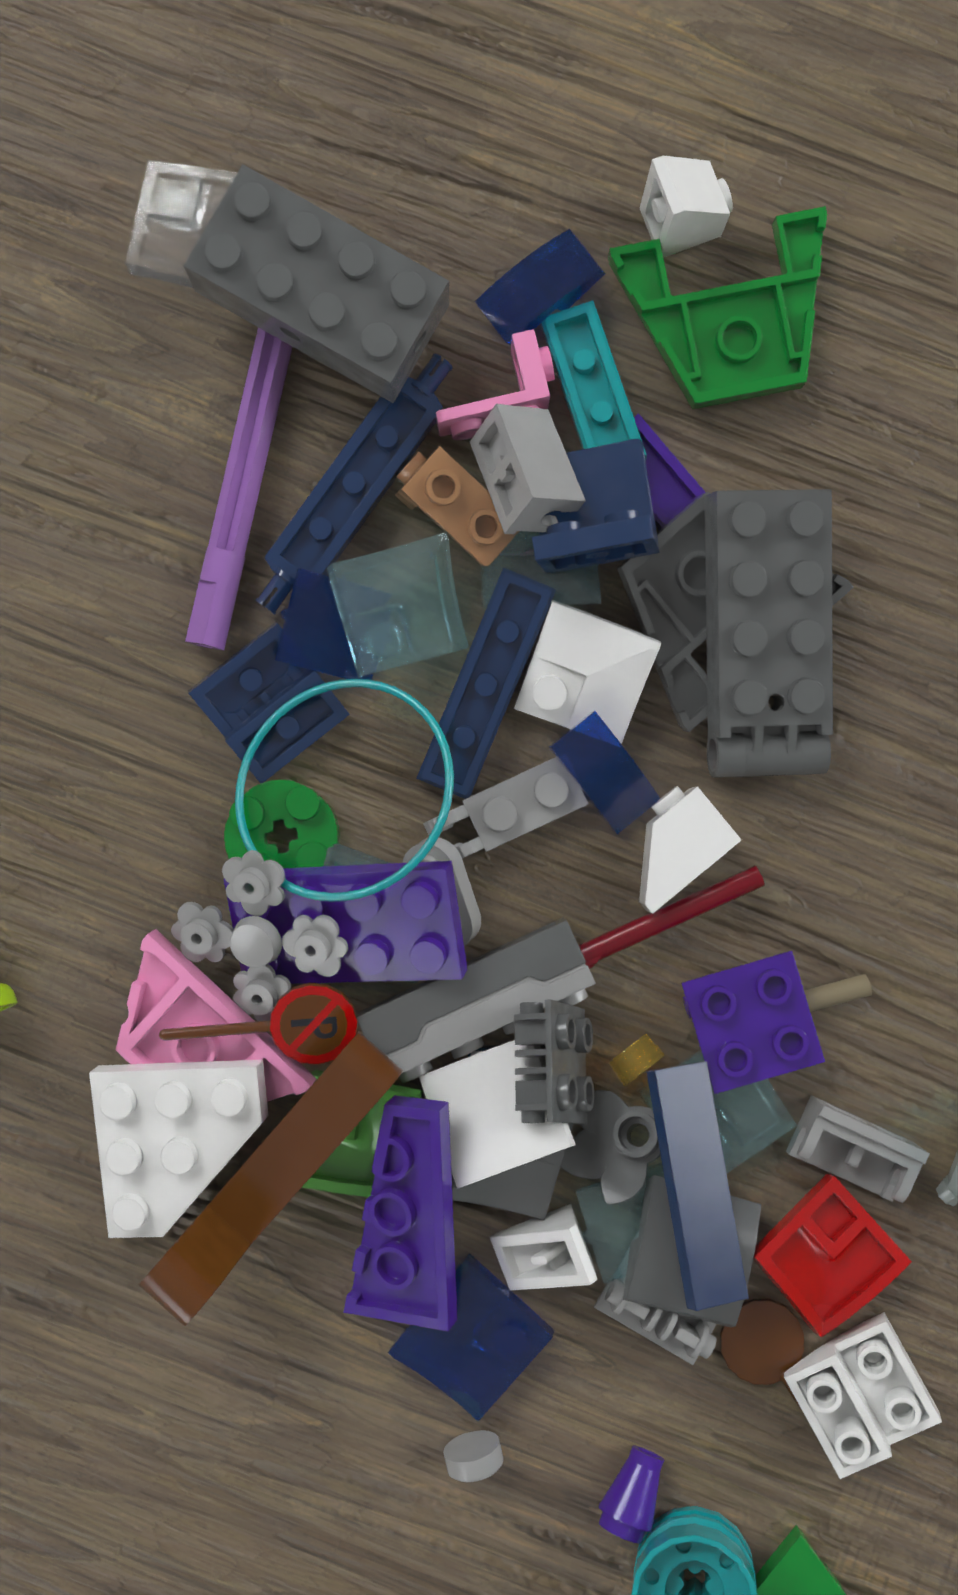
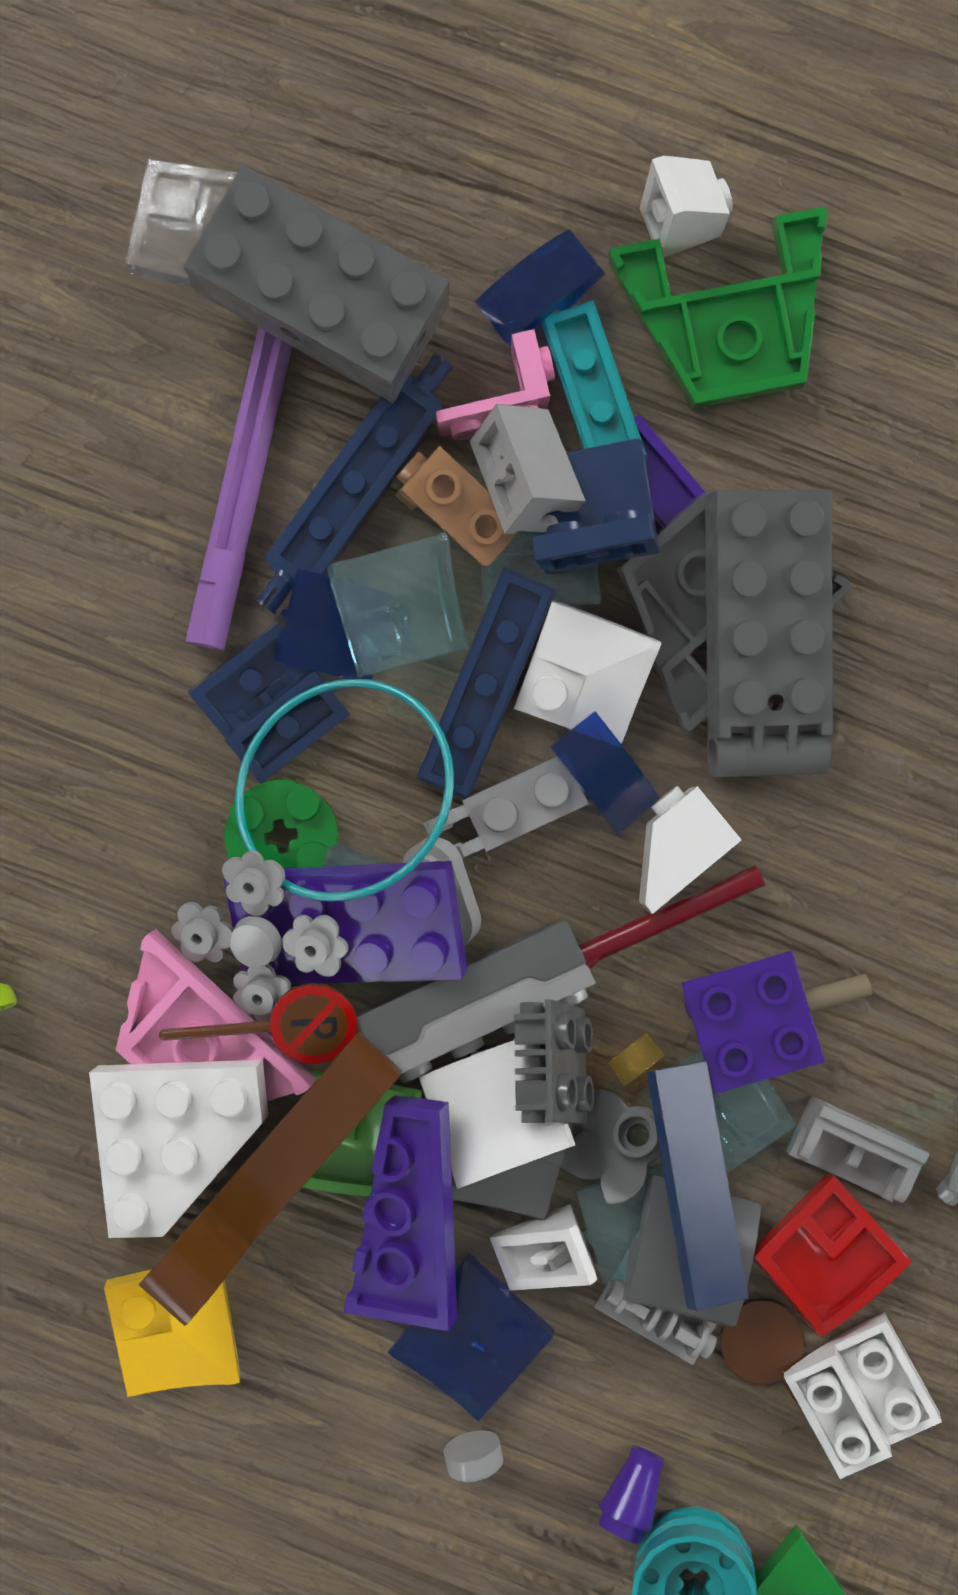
(161, 1351): none -> yellow plate

